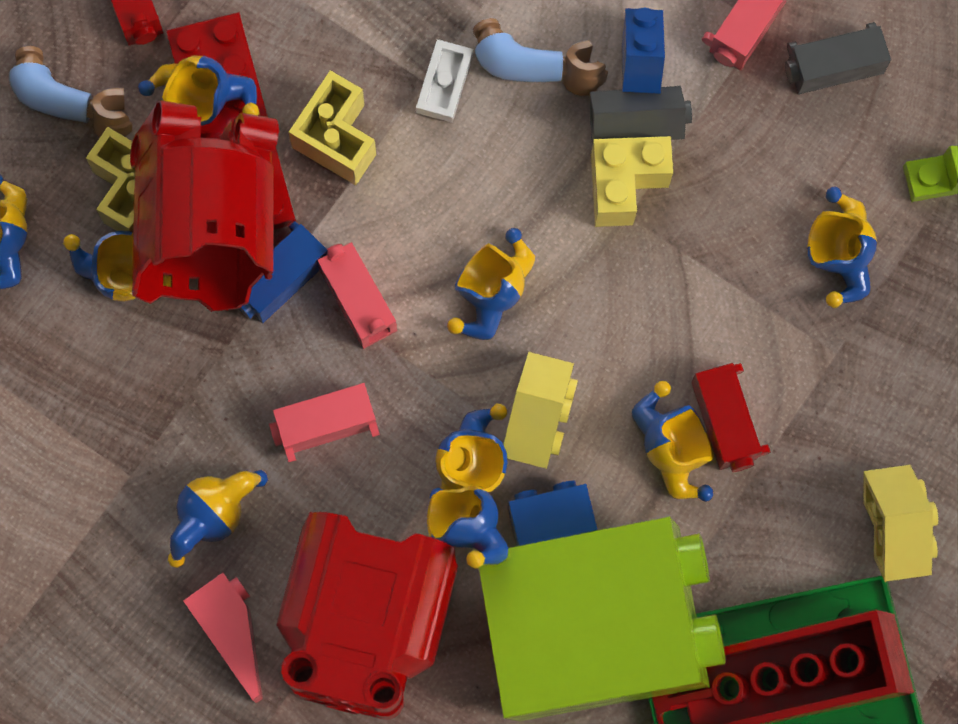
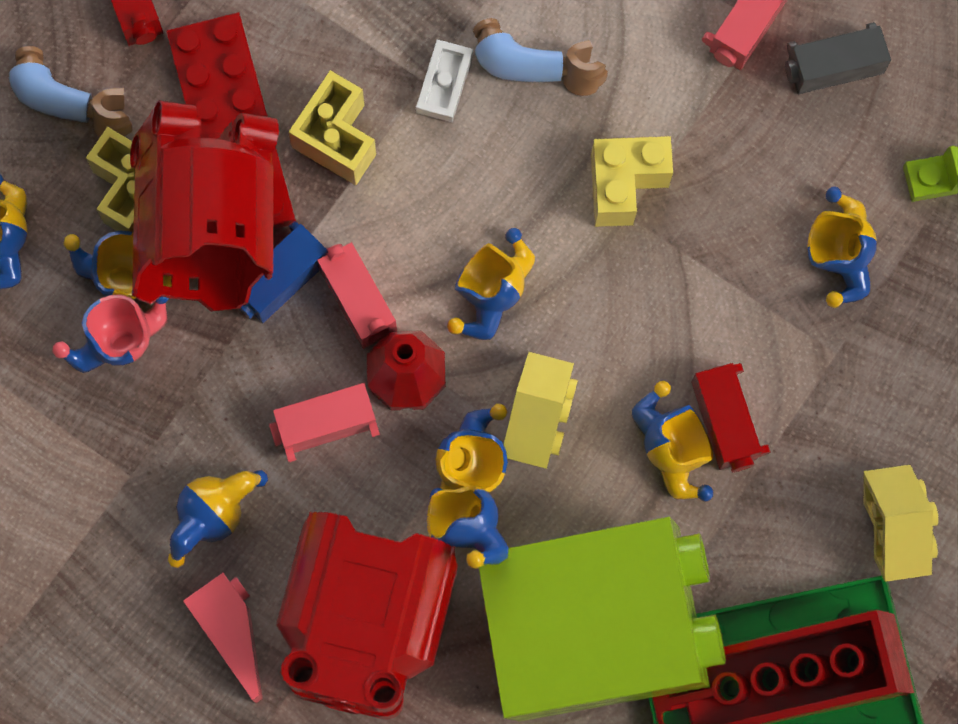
(114, 333): none -> coral piece
(203, 84): yellow piece -> none
(406, 370): none -> red cone
(551, 514): blue brick -> none
(639, 114): dark grey brick -> none
(643, 50): blue brick -> none

